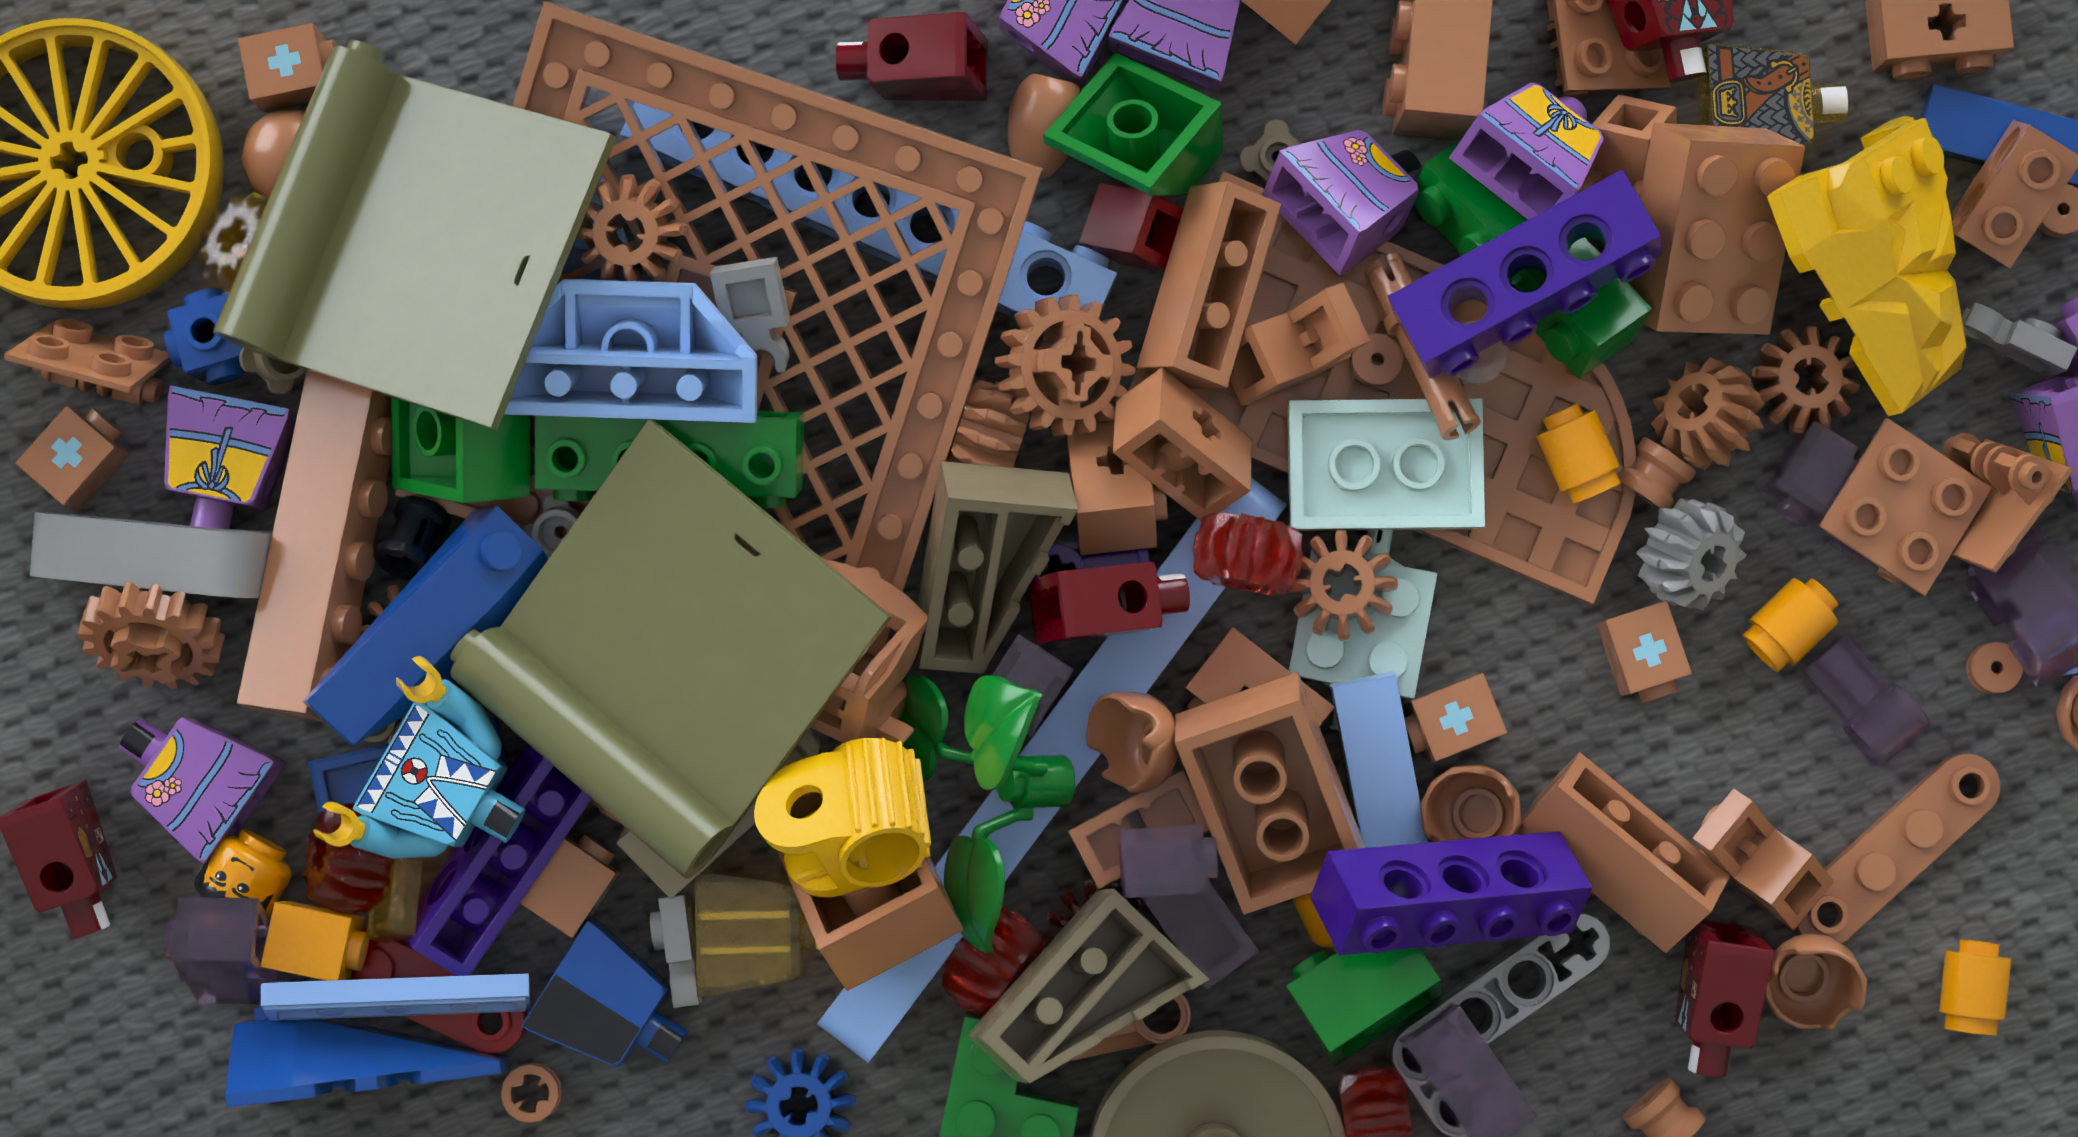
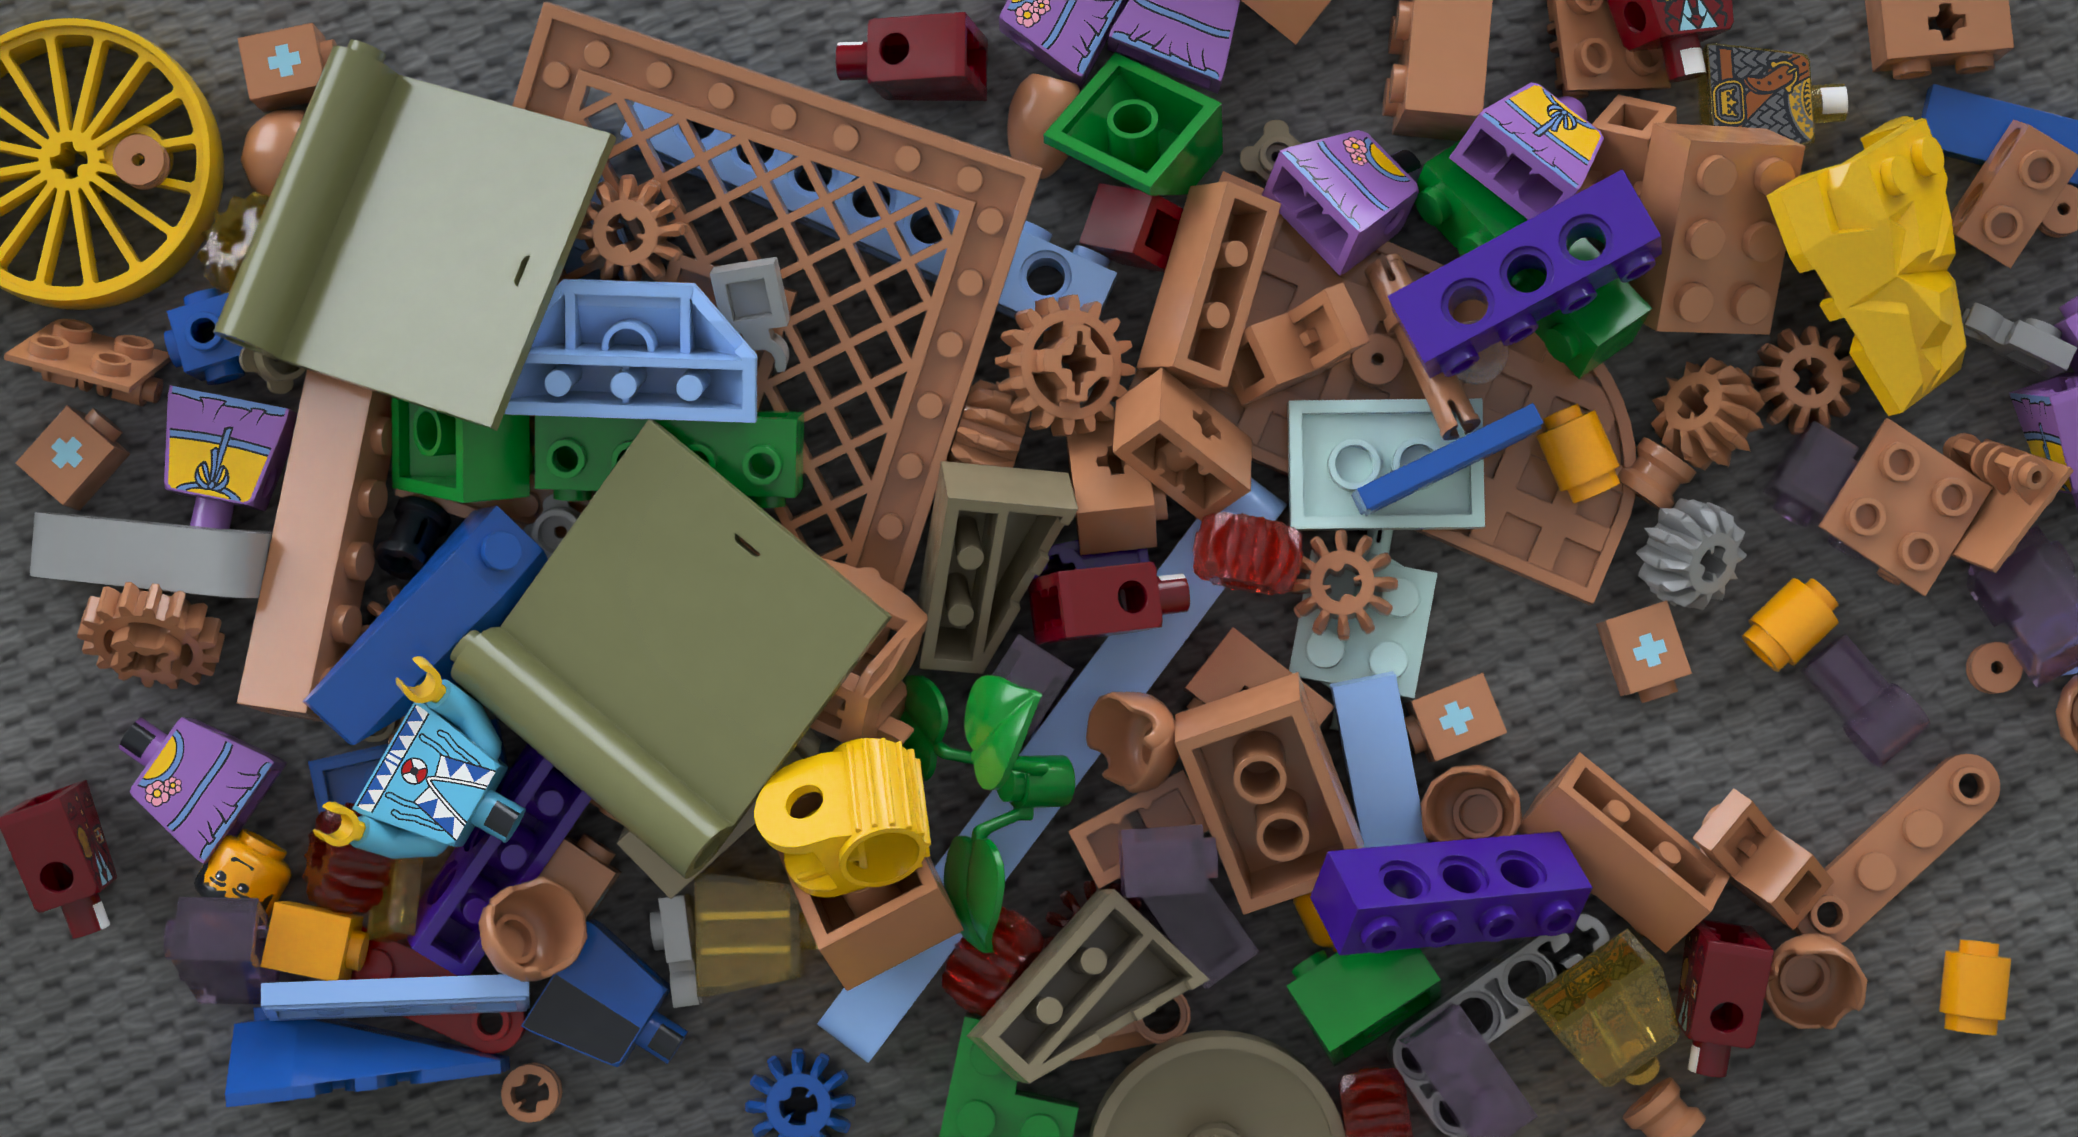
(127, 158): none -> nougat piece
(533, 929): none -> nougat hair
(1447, 460): none -> blue tile
(1612, 1011): none -> clear yellow torso

